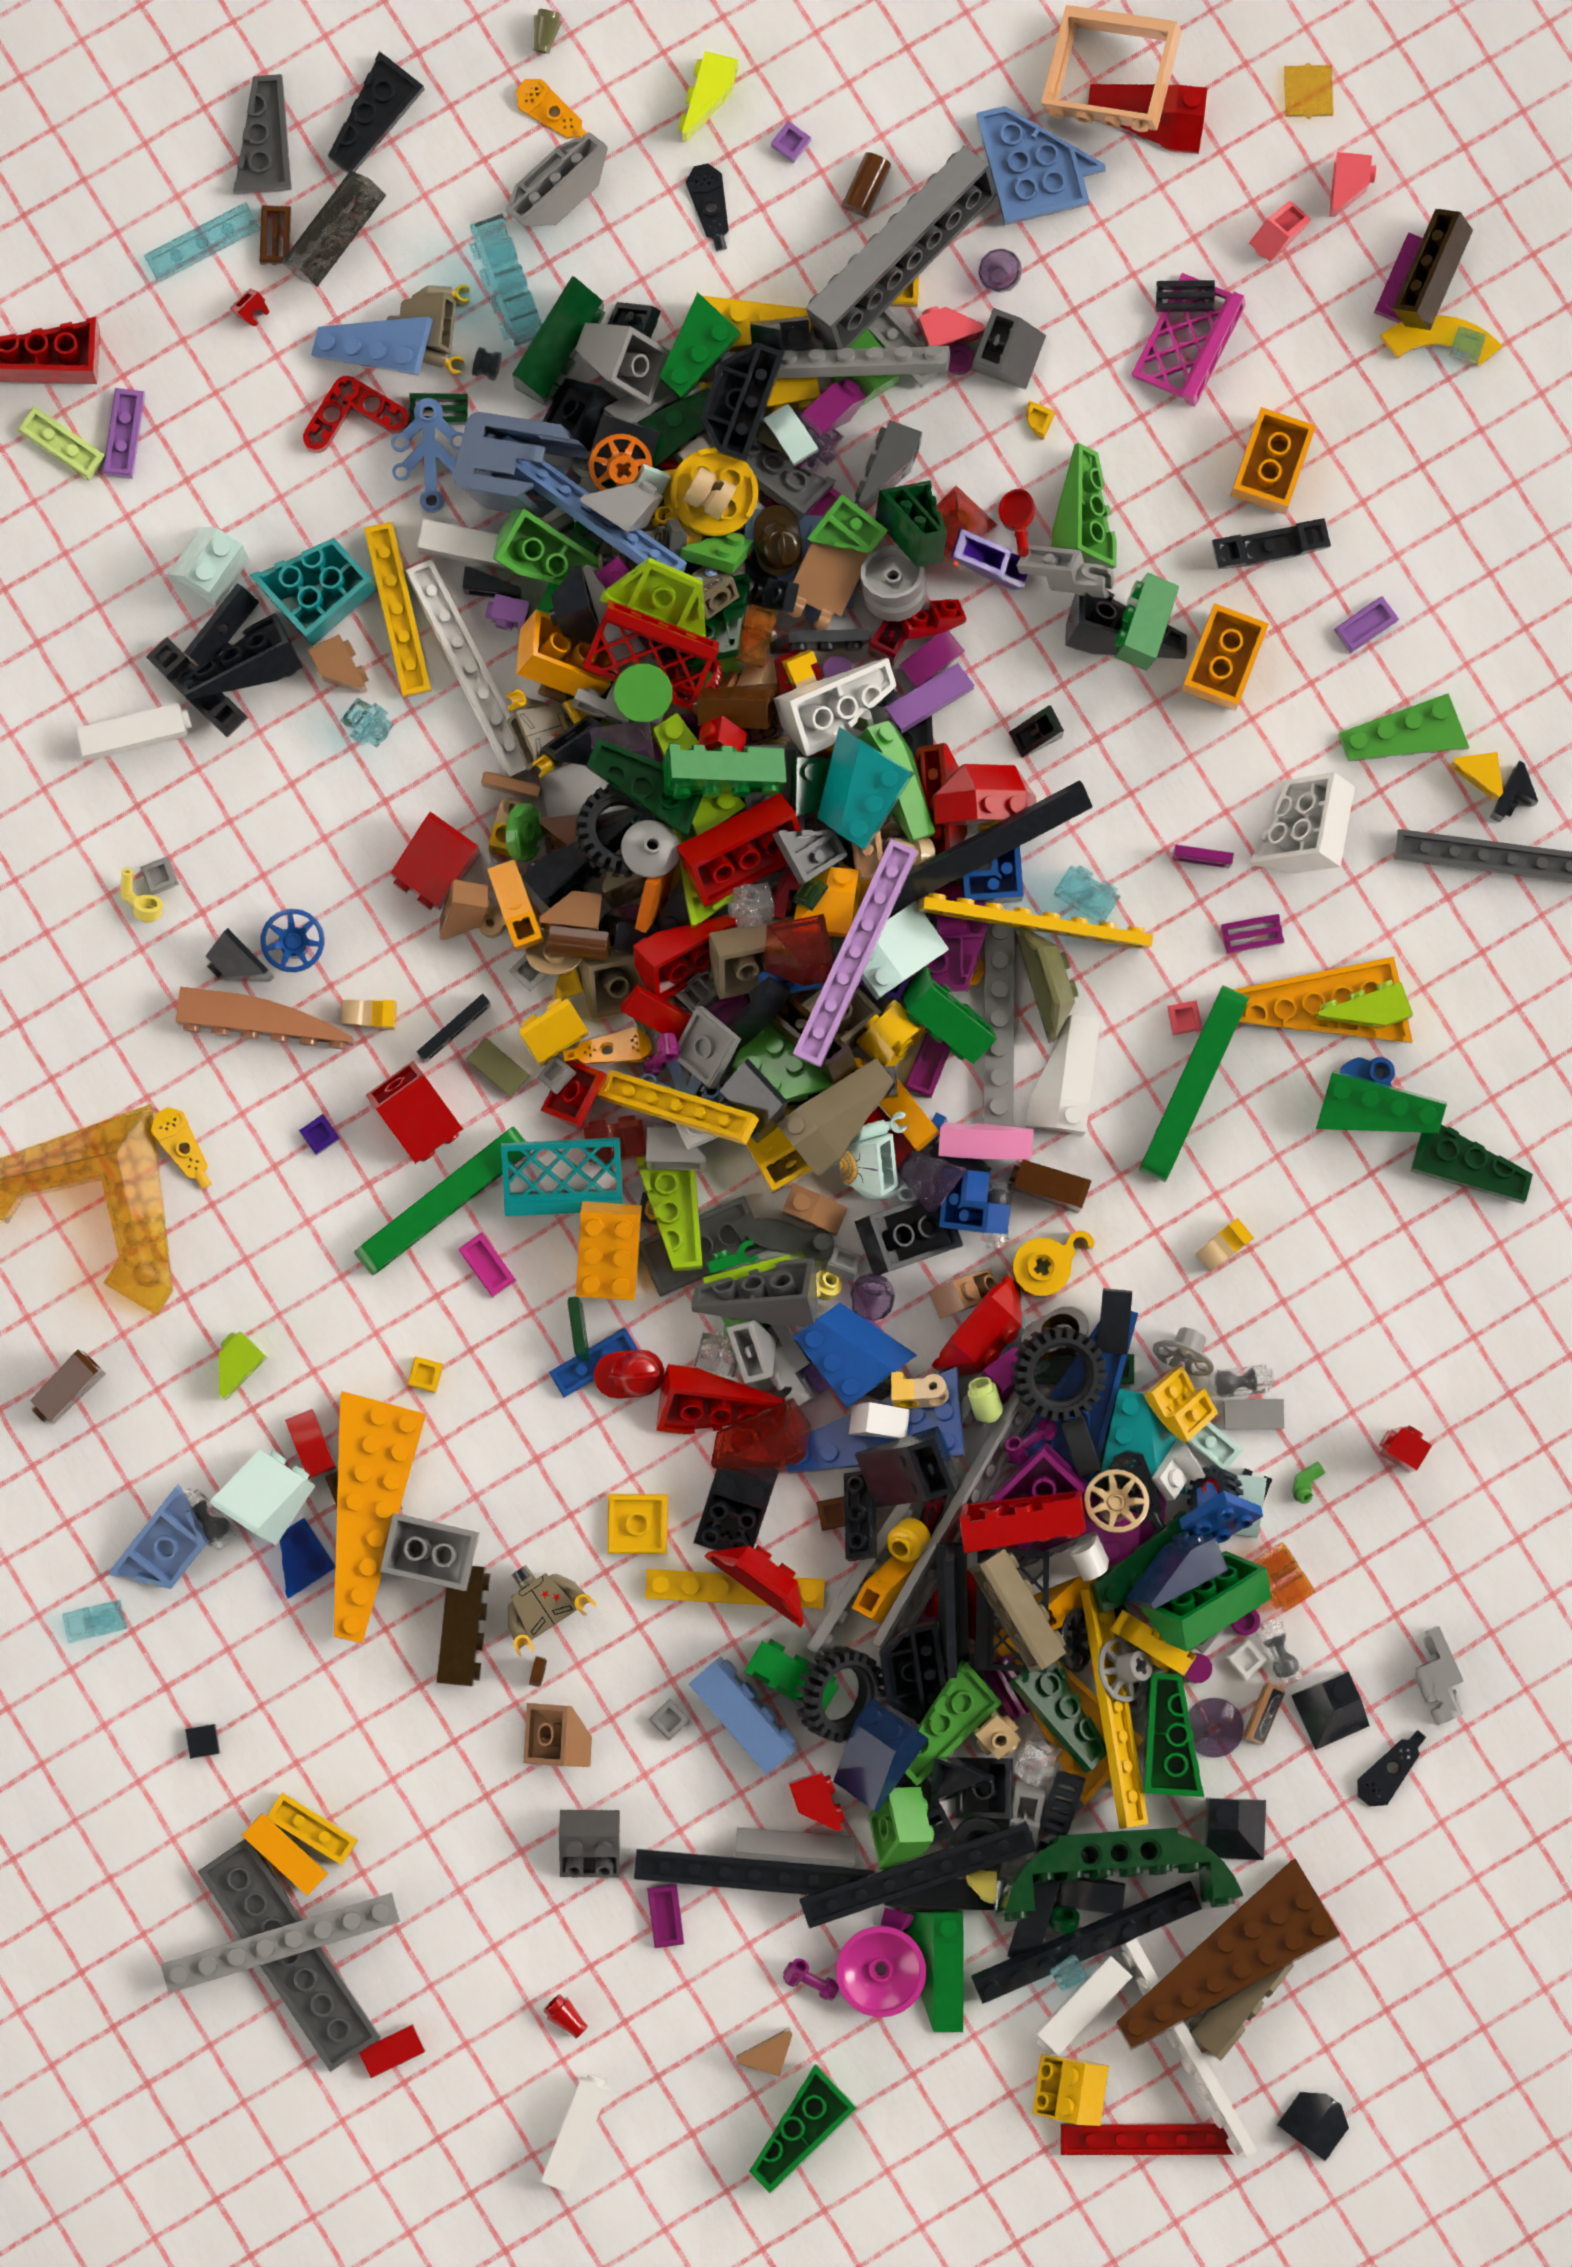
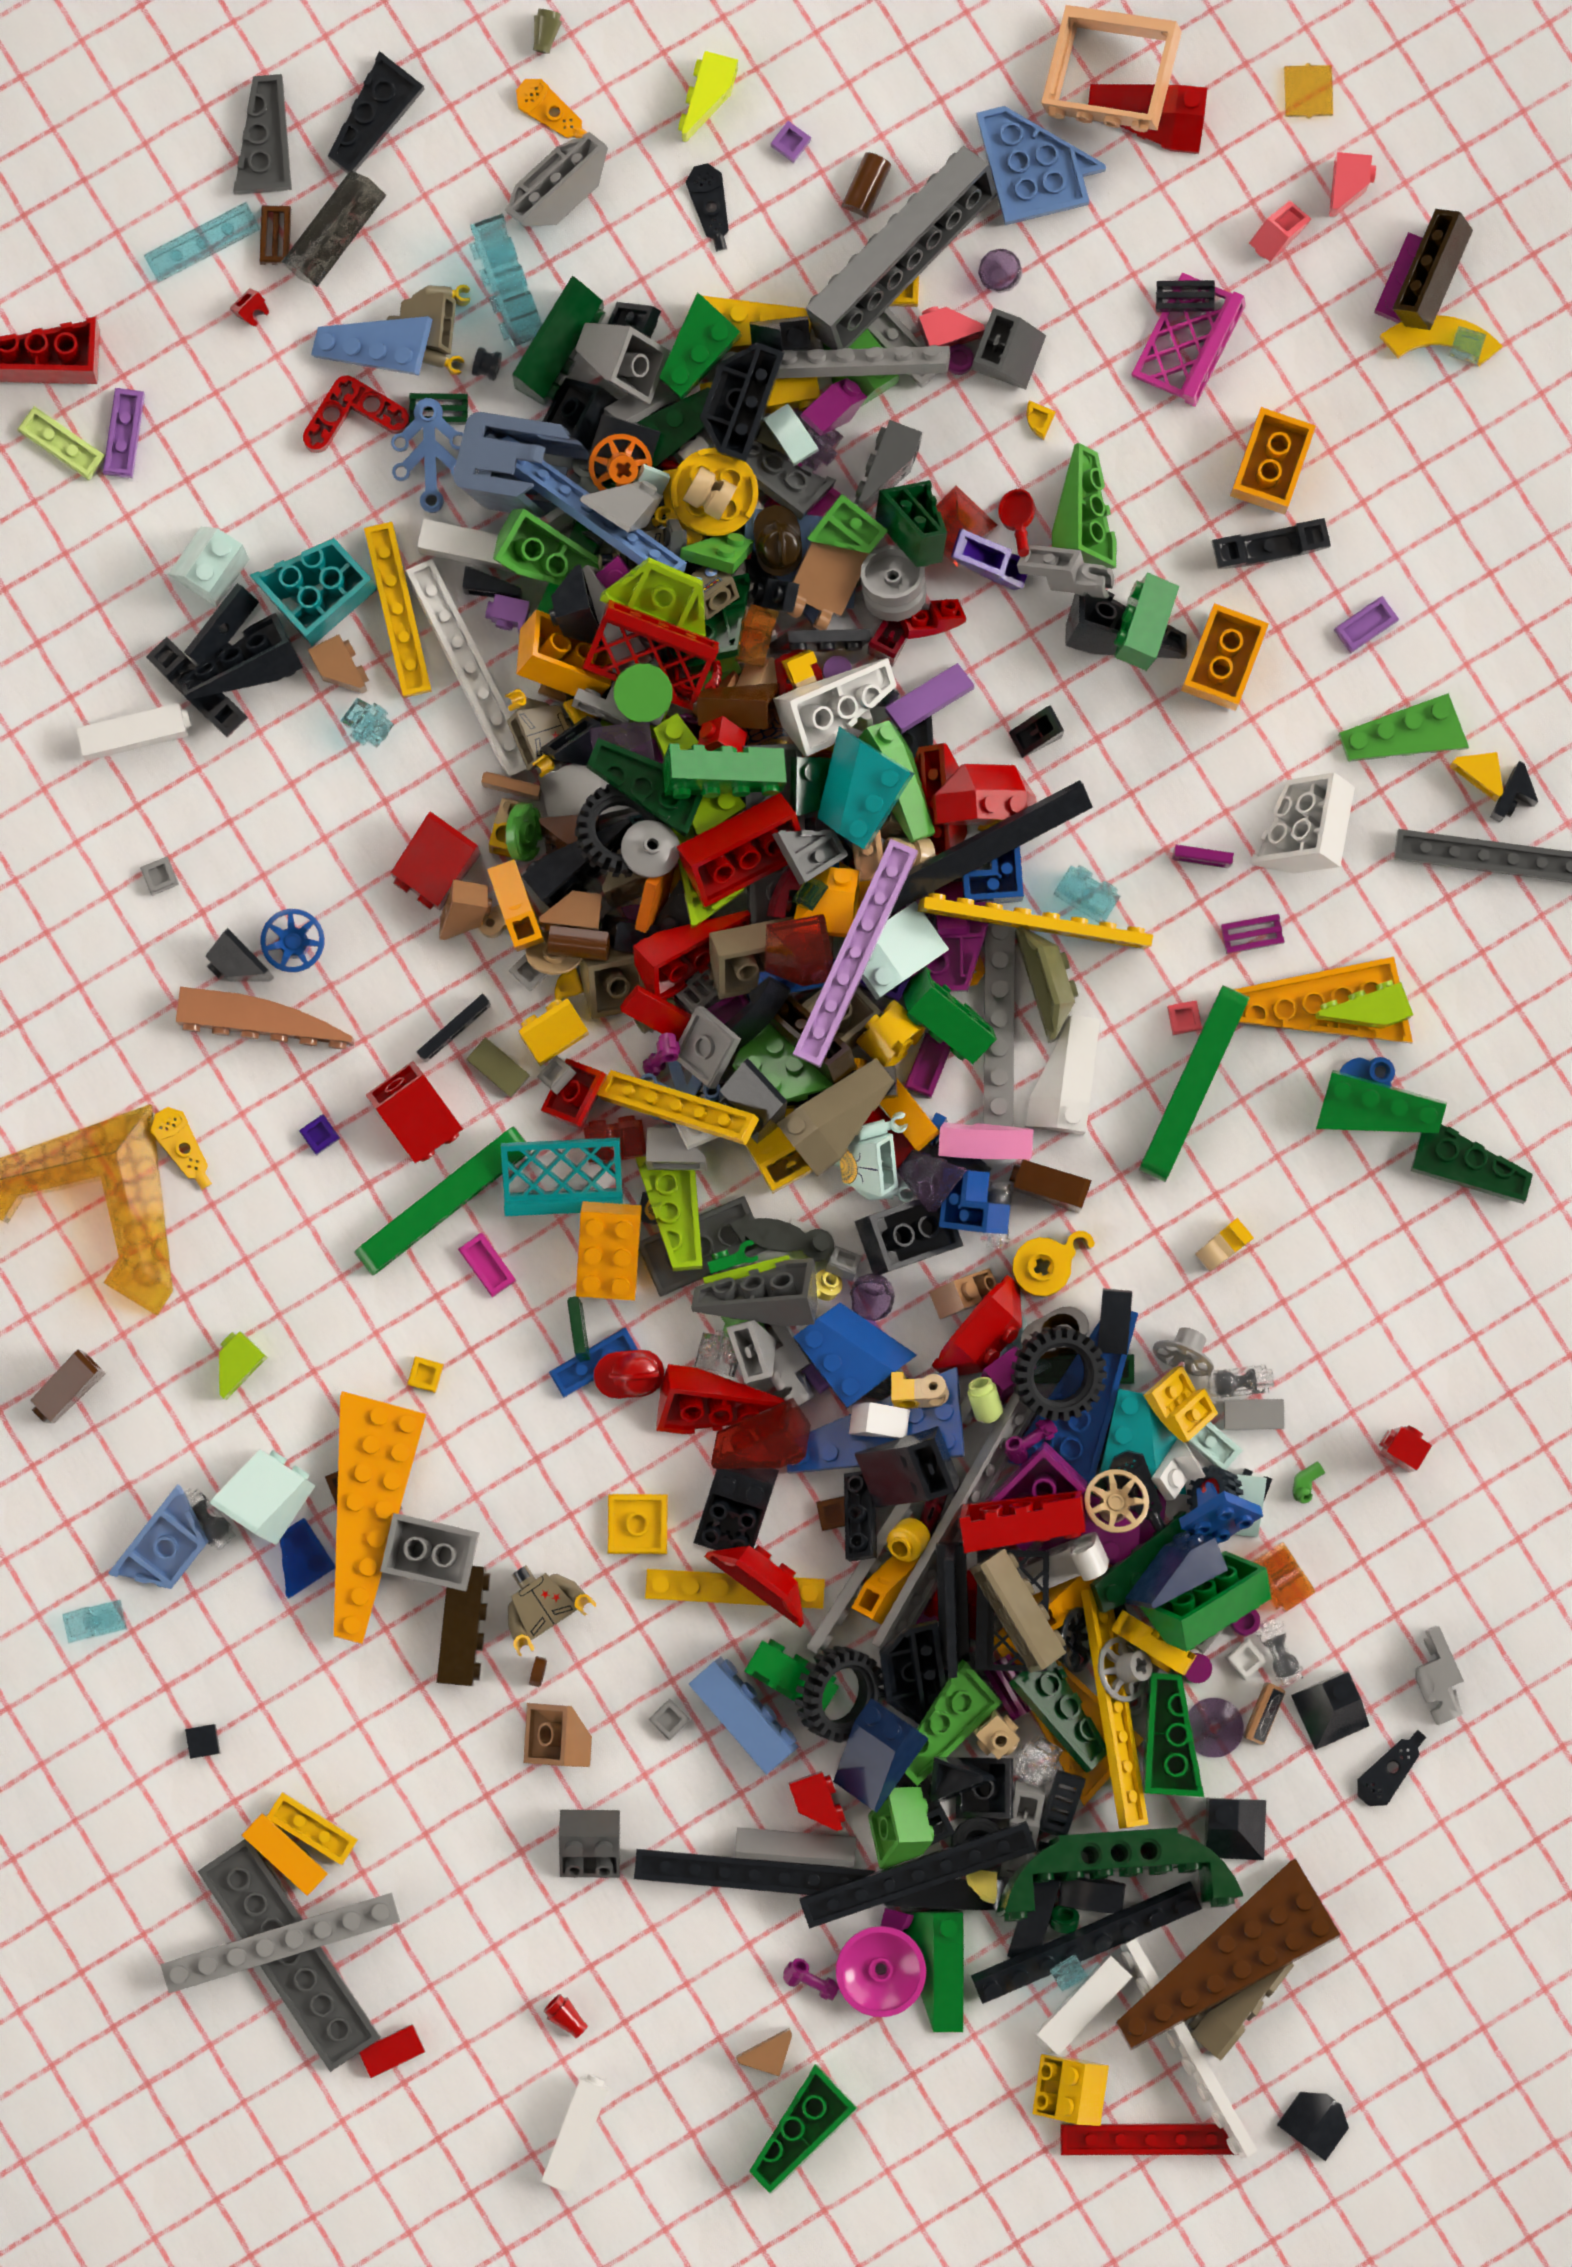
(145, 907): light yellow plate -> none
(310, 1443): red slope -> none
(369, 1014): leg -> none
(621, 1044): light orange piece -> none
(665, 1916): magenta tile -> none
(751, 905): clear brick -> none
(814, 1209): medium nougat slope -> none
(931, 658): magenta slope -> none
(1080, 1446): black tyre -> none

